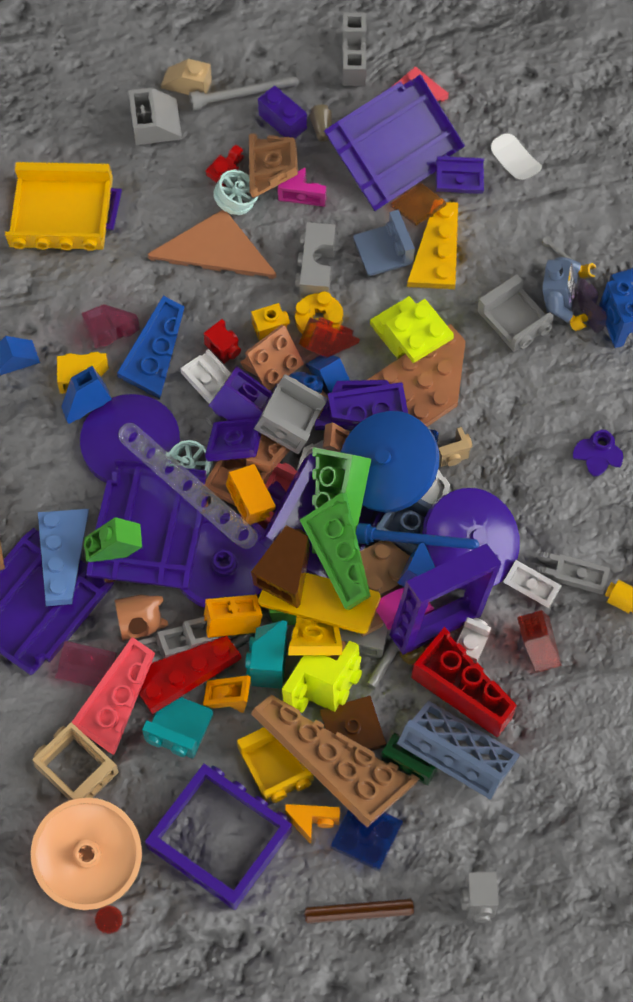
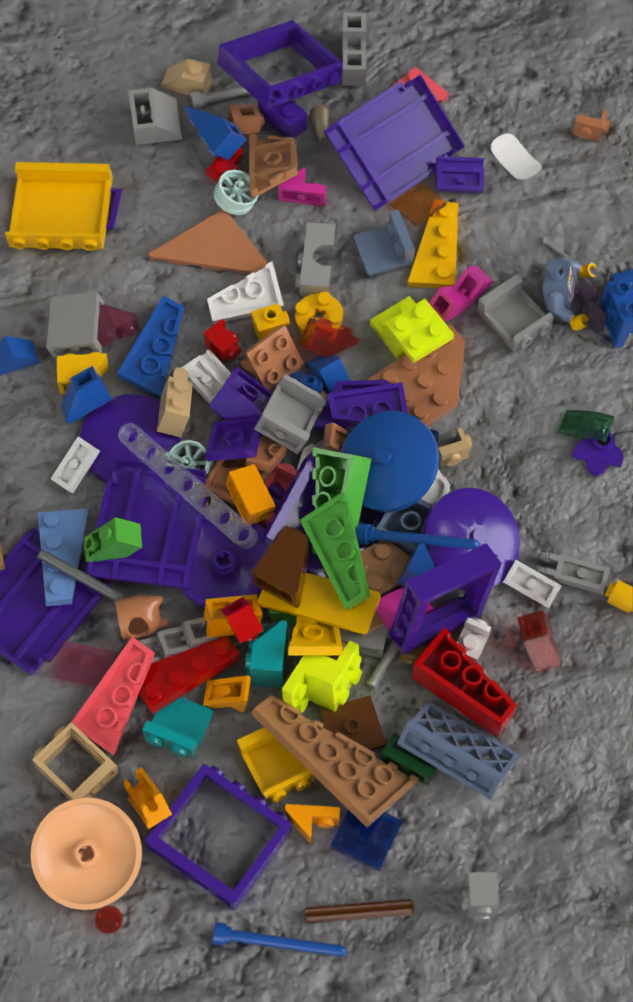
(74, 324): none -> light grey panel
(75, 465): none -> white plate
(79, 575): none -> dark grey bar
(147, 799): none -> light orange hinge
(175, 404): none -> tan hinge
(220, 134): none -> blue slope
(225, 934): none -> blue piece
(235, 52): none -> dark purple window
(242, 620): none -> red brick
(246, 118): none -> nougat brick
(250, 294): none -> white wing
(455, 299): none -> dark pink brick
(588, 423): none -> clear green slope
(591, 128): none -> nougat bracket

